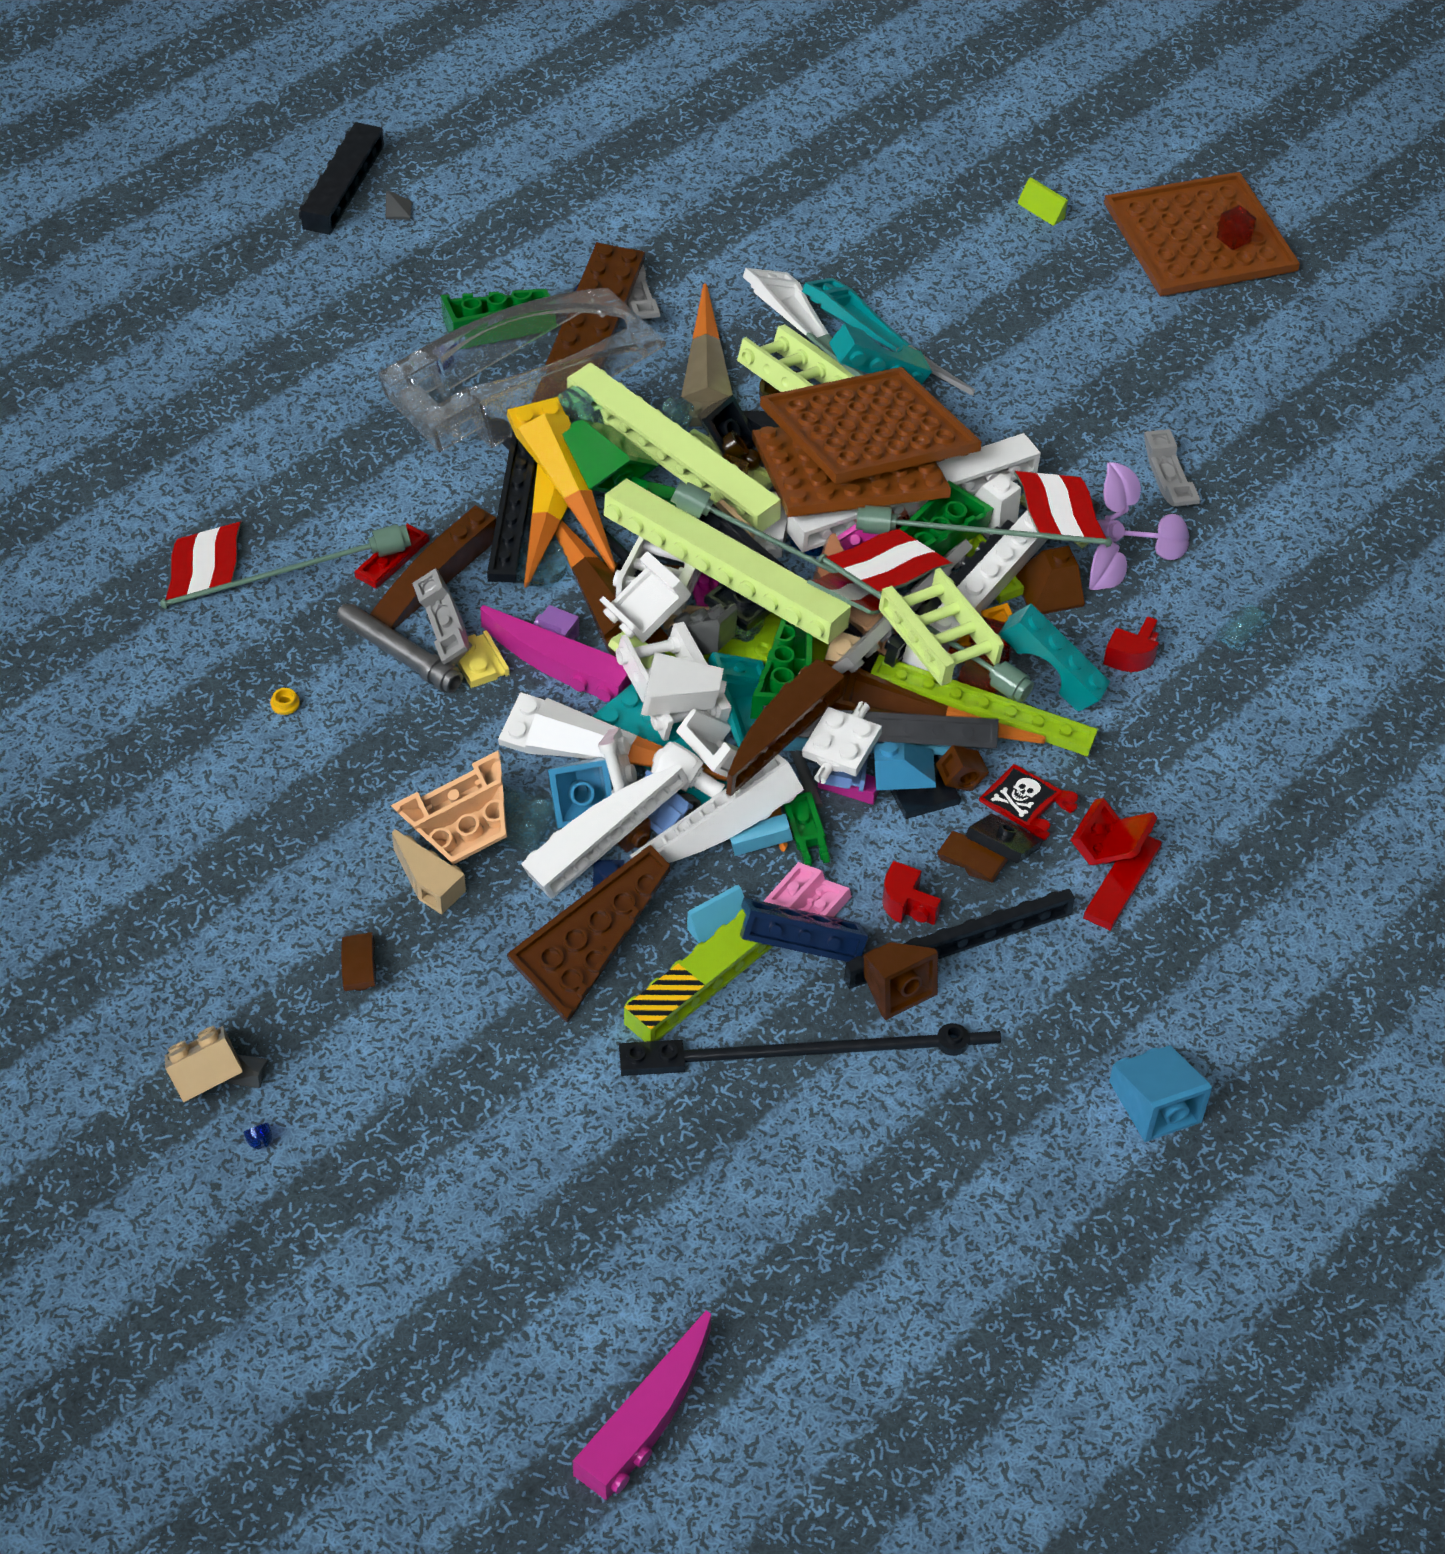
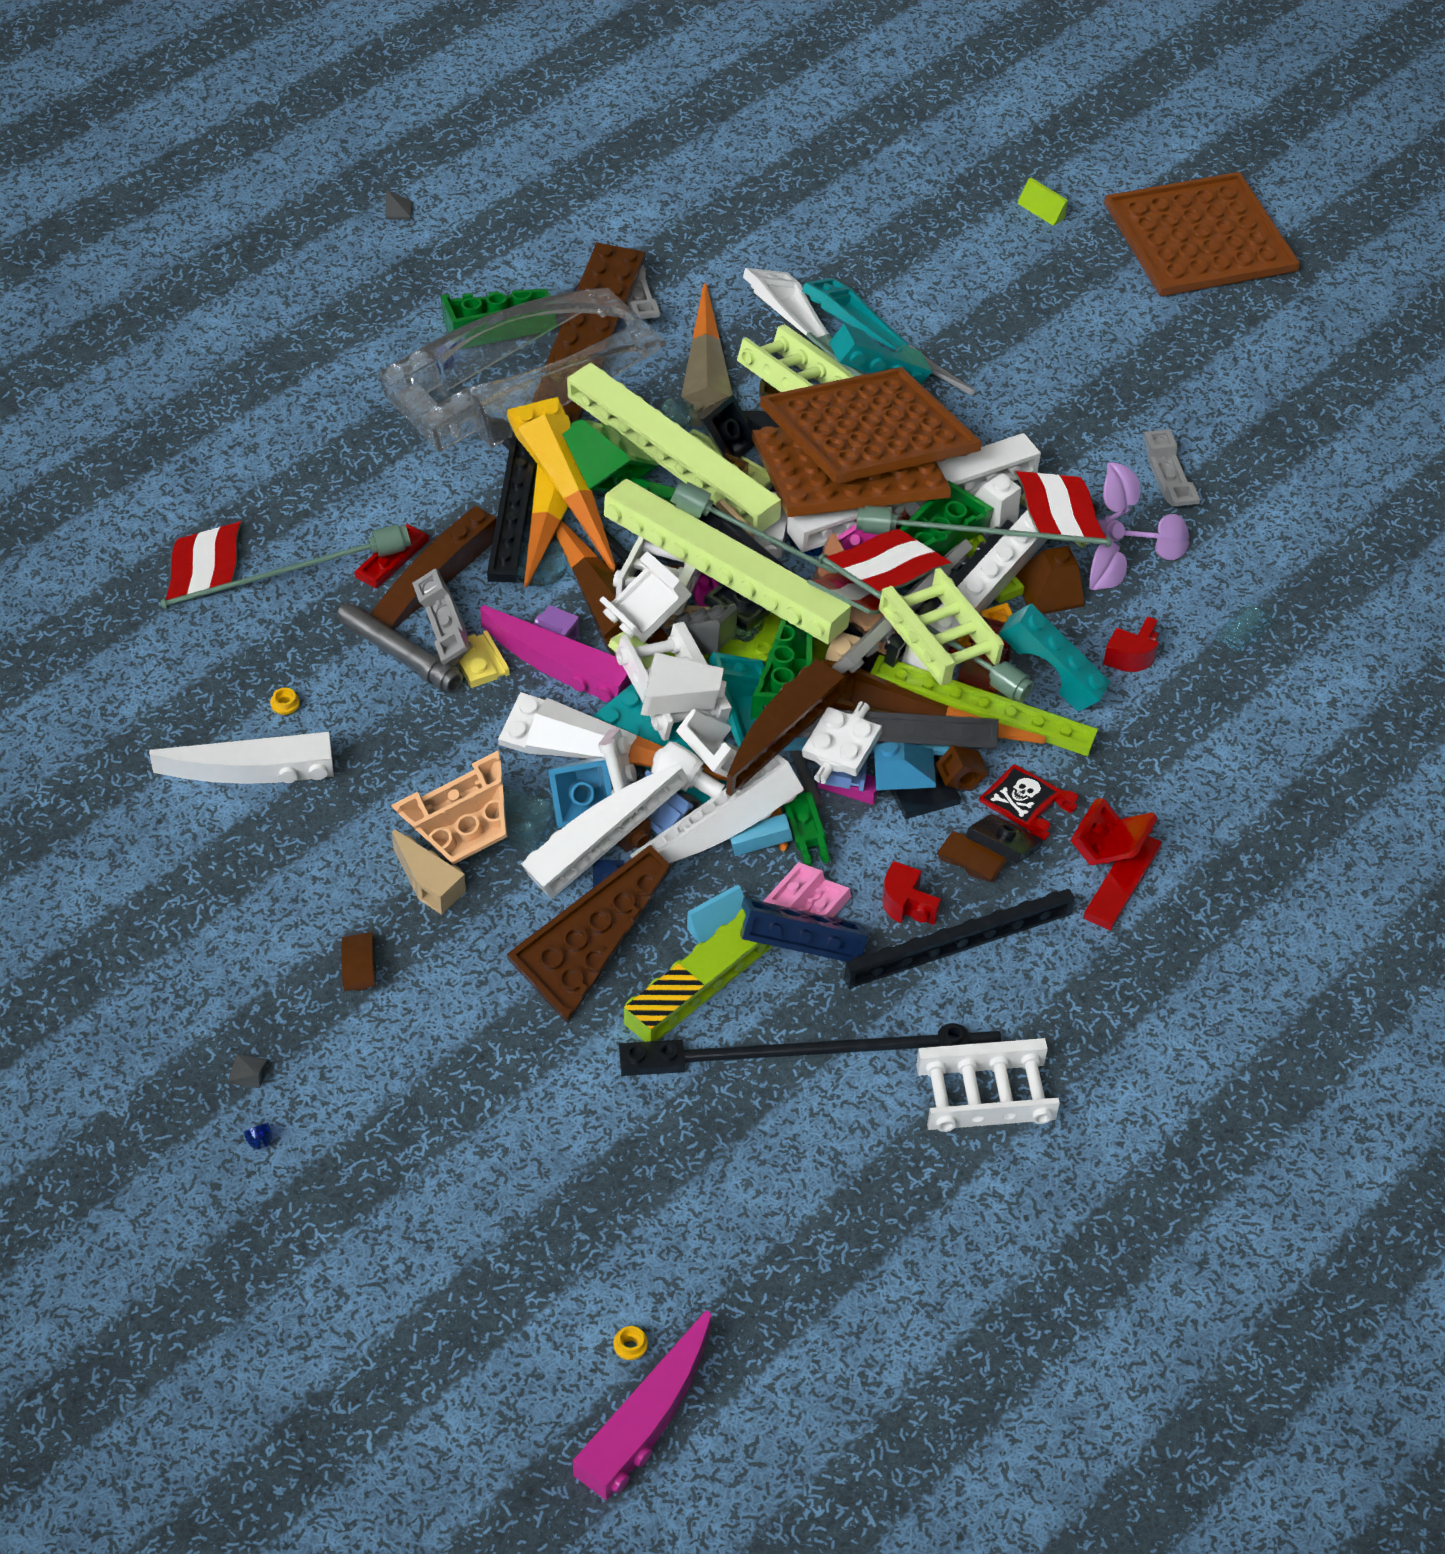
(202, 1062): tan slope -> none
(250, 761): none -> white slope
(341, 178): black brick -> none
(578, 405): clear light blue plate -> none
(634, 1334): none -> yellow plate
(736, 447): dark brown plate -> none
(901, 976): reddish brown slope -> none
(986, 1056): none -> white fence
(1160, 1092): dark azure slope -> none
(1236, 227): clear red brick -> none

